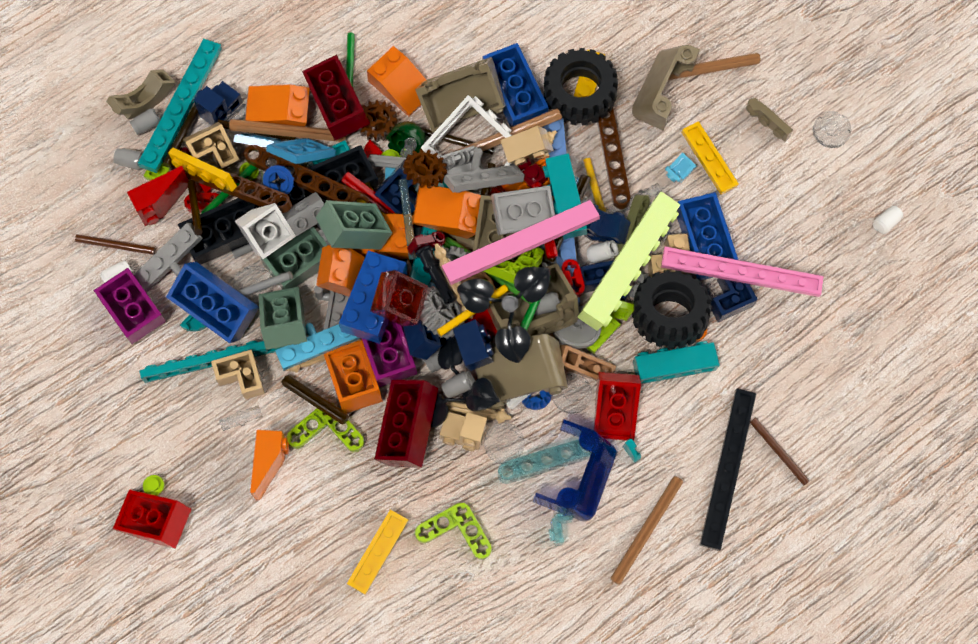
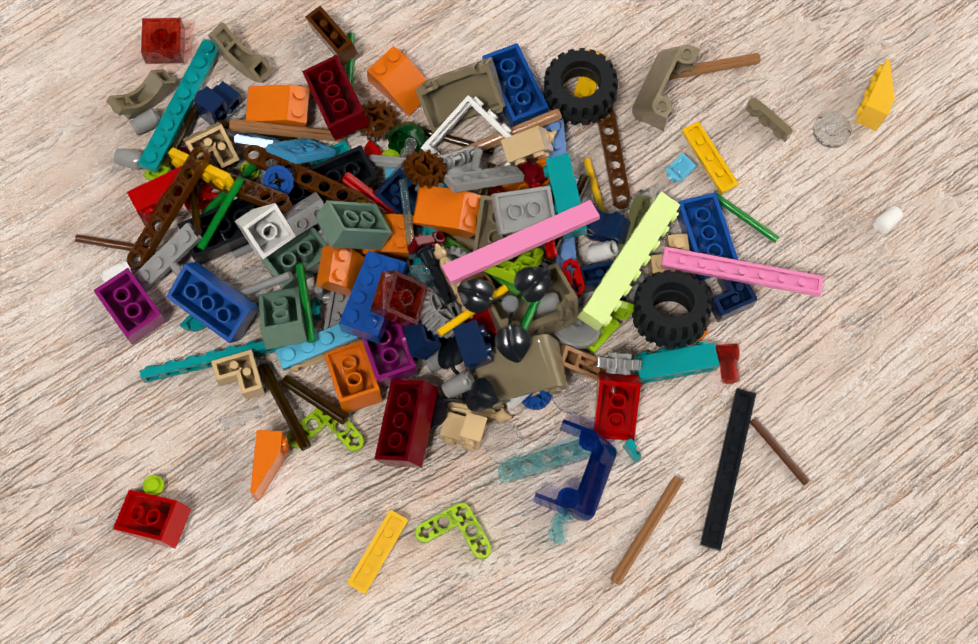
(162, 40): none -> clear red brick
(176, 202): none -> reddish brown beam
(220, 213): none -> green bar
(243, 60): none -> dark tan arch
(284, 406): none -> dark brown axle
(305, 303): none -> green bar
(316, 309): none -> teal tile
(331, 35): none -> reddish brown brick
(421, 273): none -> clear light blue bracket
(619, 363): none -> light grey gear
(728, 359): none -> clear red piece
(747, 219): none -> green bar
(877, 98): none -> yellow slope

